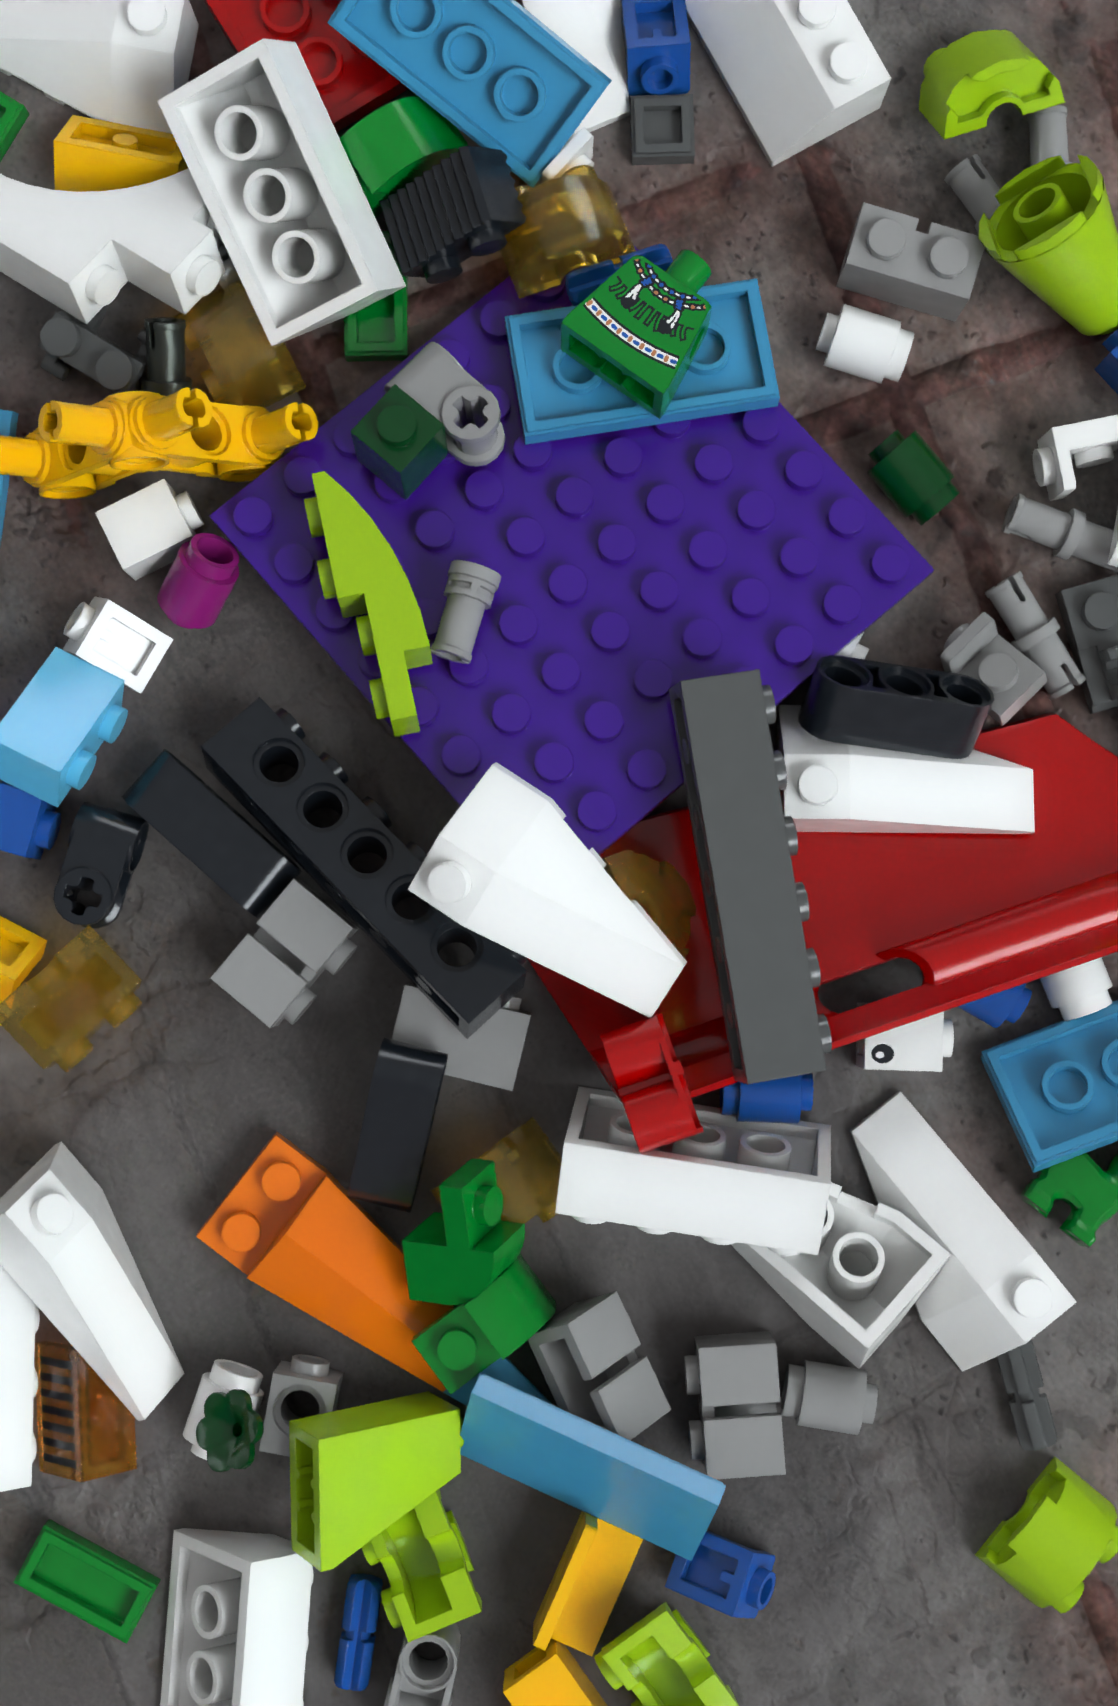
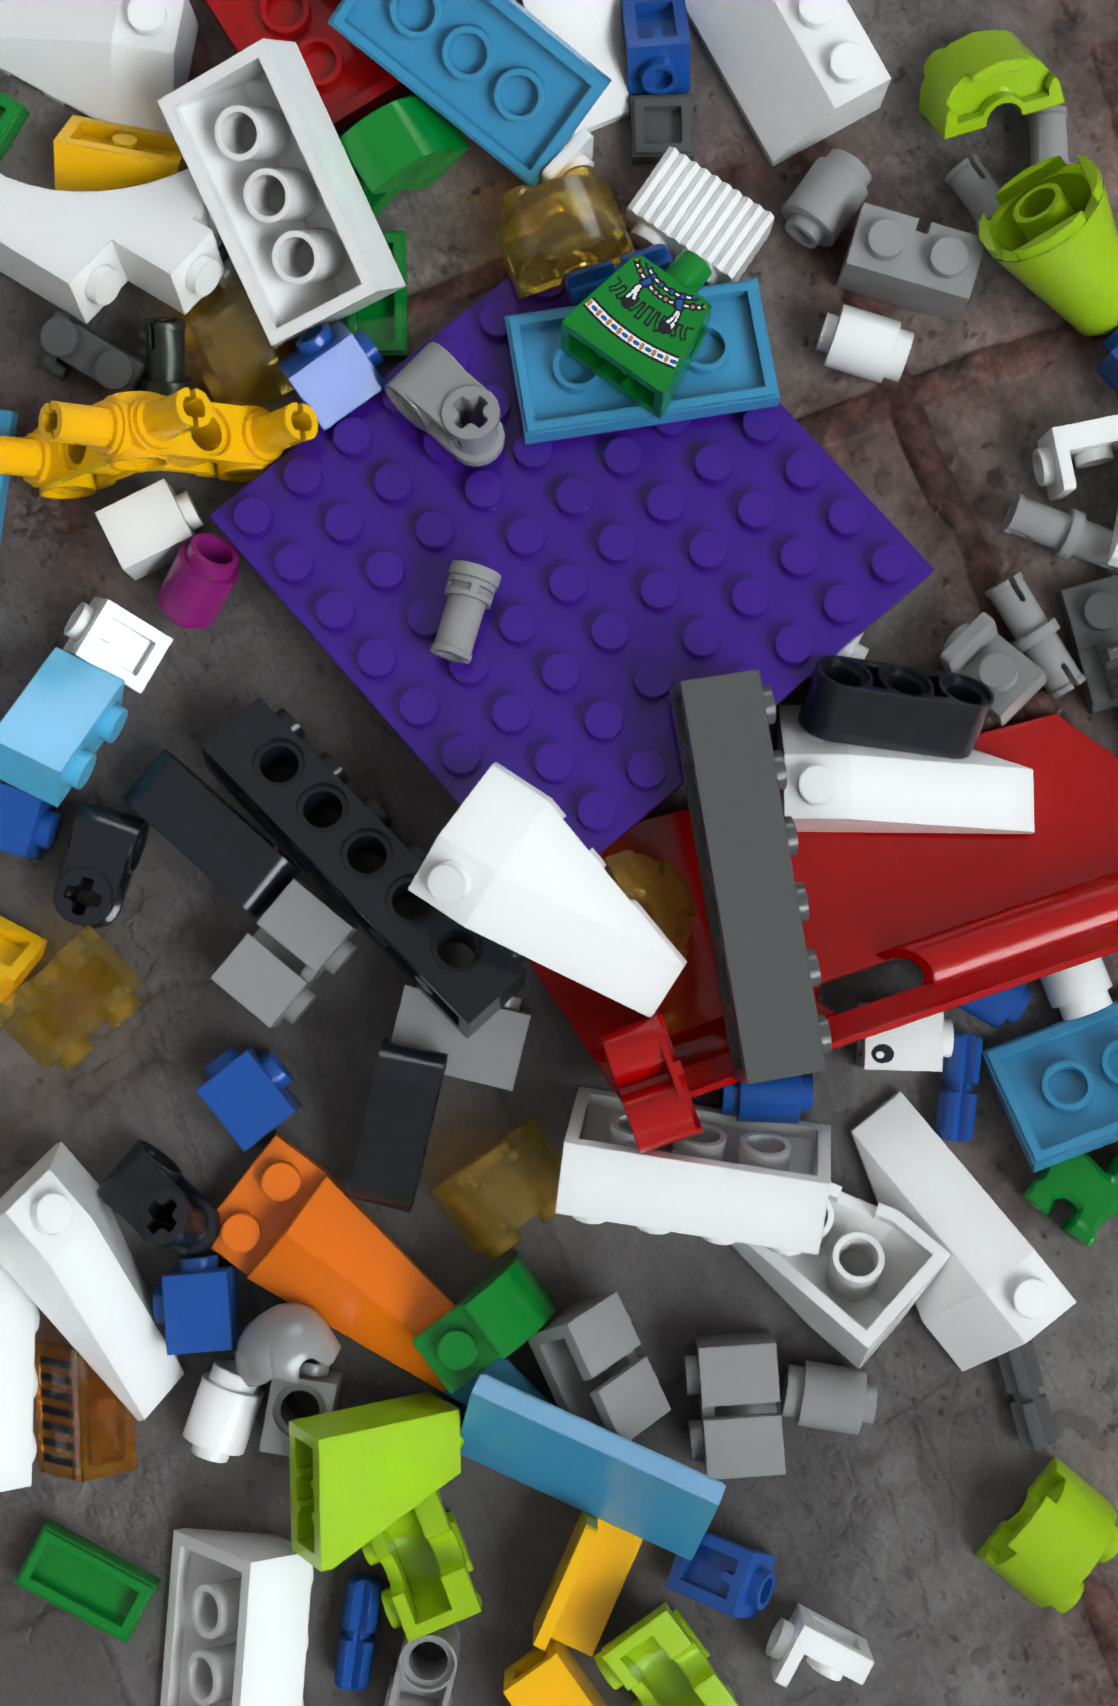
(160, 1201): none -> black piece
(199, 1305): none -> blue brick
(229, 1430): dark green plant -> none
(249, 1094): none -> blue brick
(281, 1341): none -> light grey hair
(333, 371): none -> brick
(371, 581): lime slope -> none
(400, 441): dark green brick -> none
(453, 214): black brick -> none
(466, 1245): green brick -> none
(698, 213): none -> white brick
(826, 199): none -> light grey brick
(829, 1648): none -> white bracket
(912, 476): dark green brick -> none
(957, 1102): none -> blue piece

